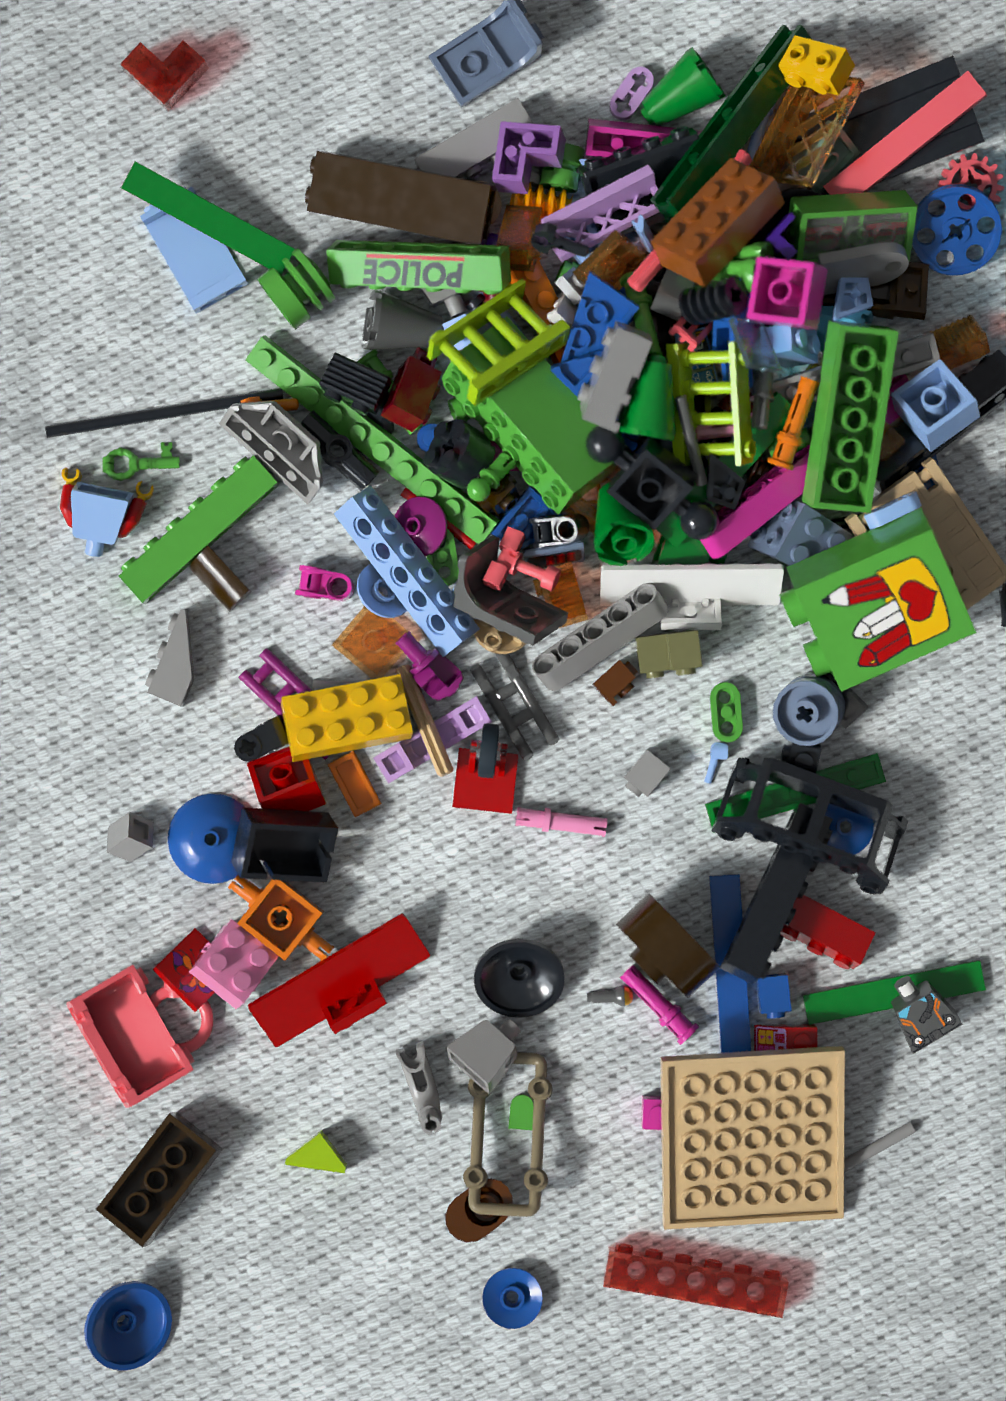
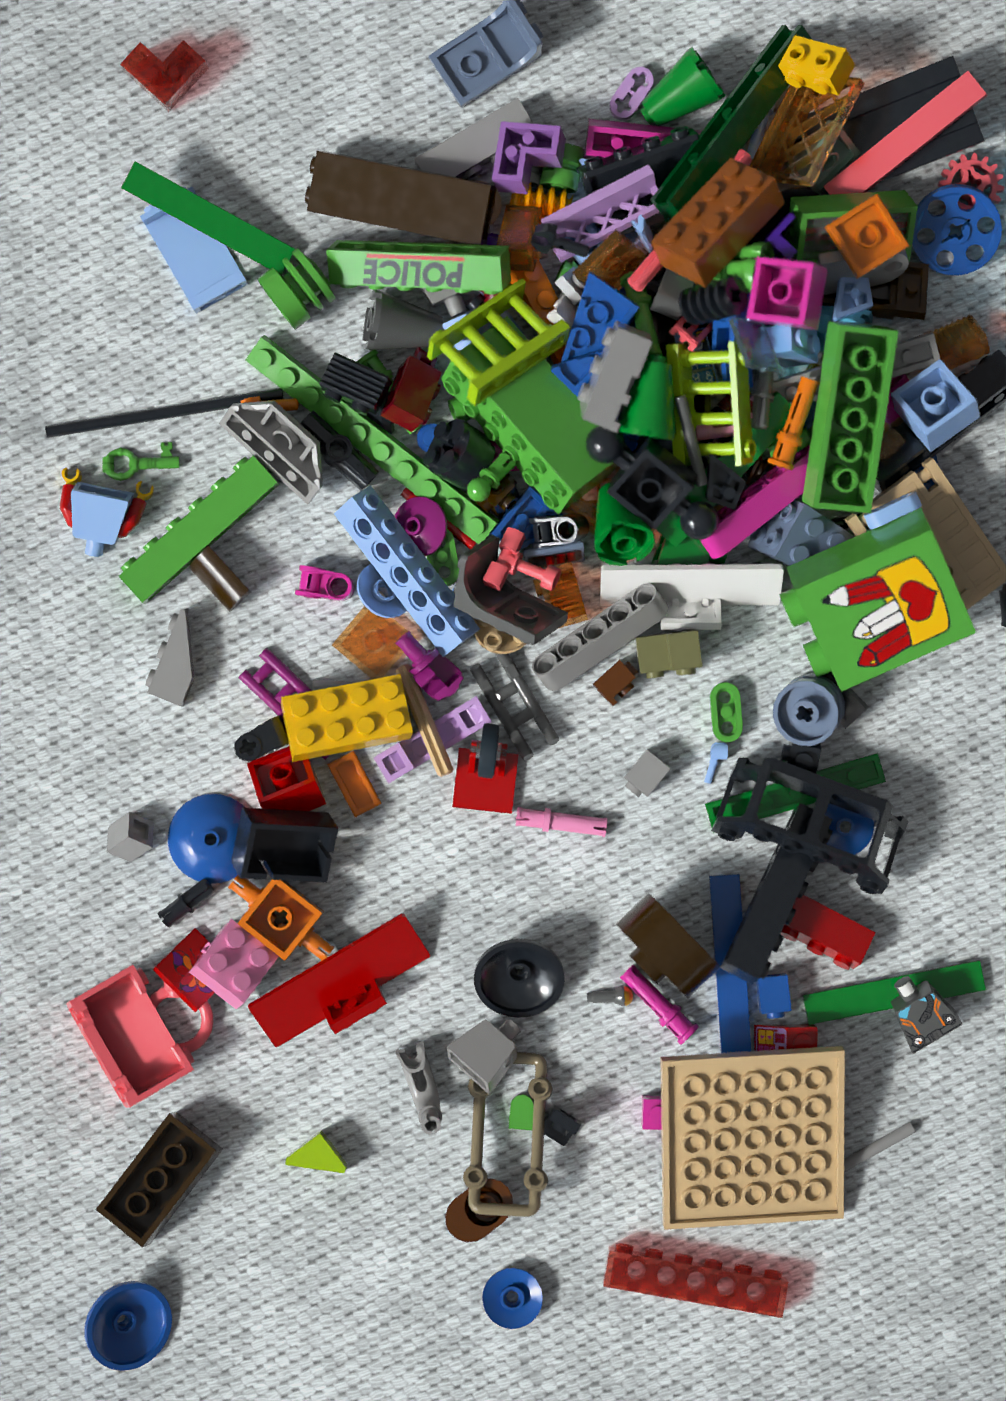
(186, 902): none -> black axle
(561, 1125): none -> black bracket
(867, 236): none -> orange plate

